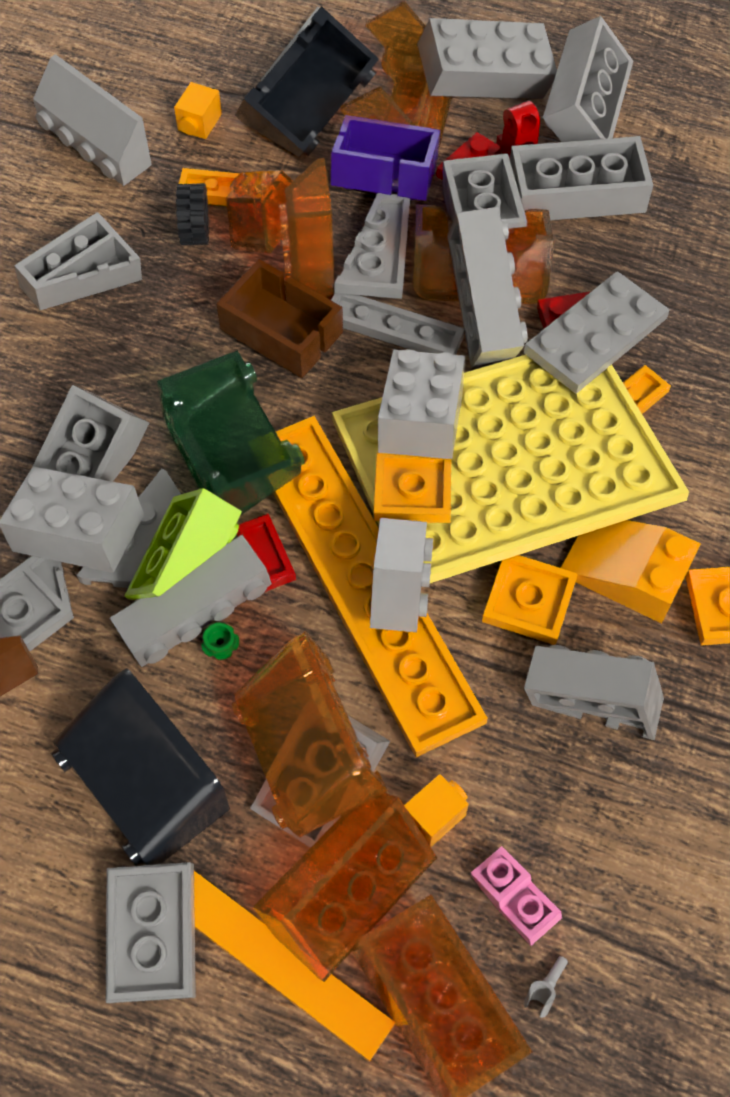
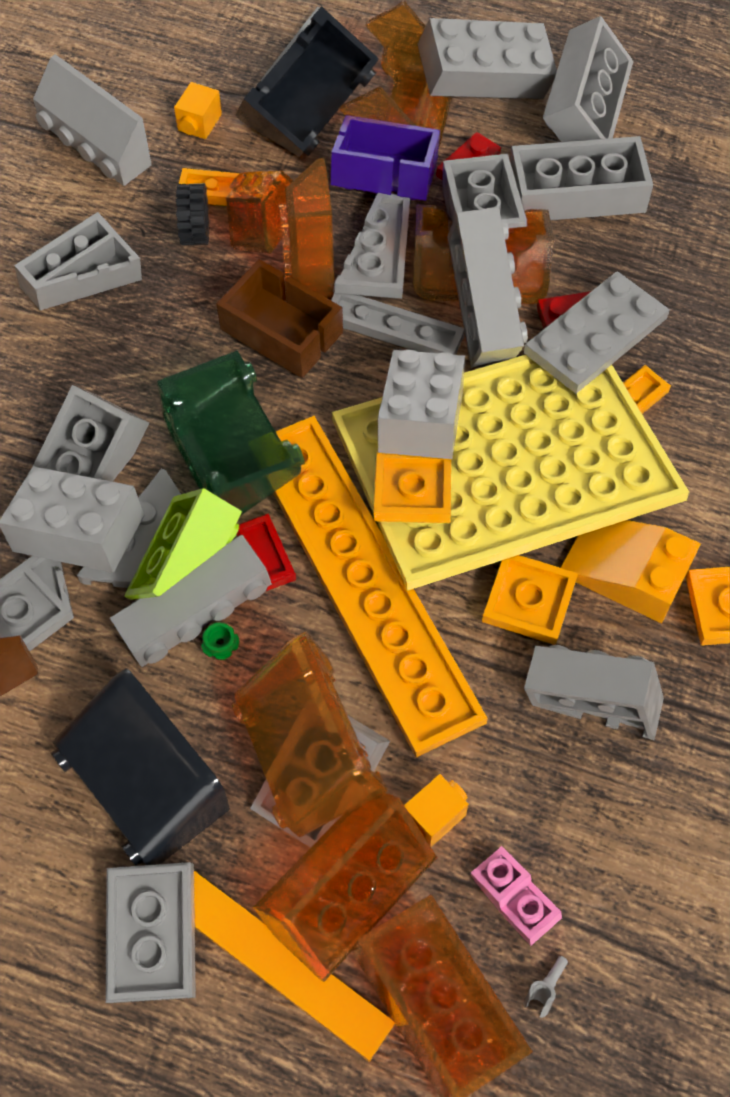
(400, 575): light grey brick -> none
(520, 127): red leg -> none

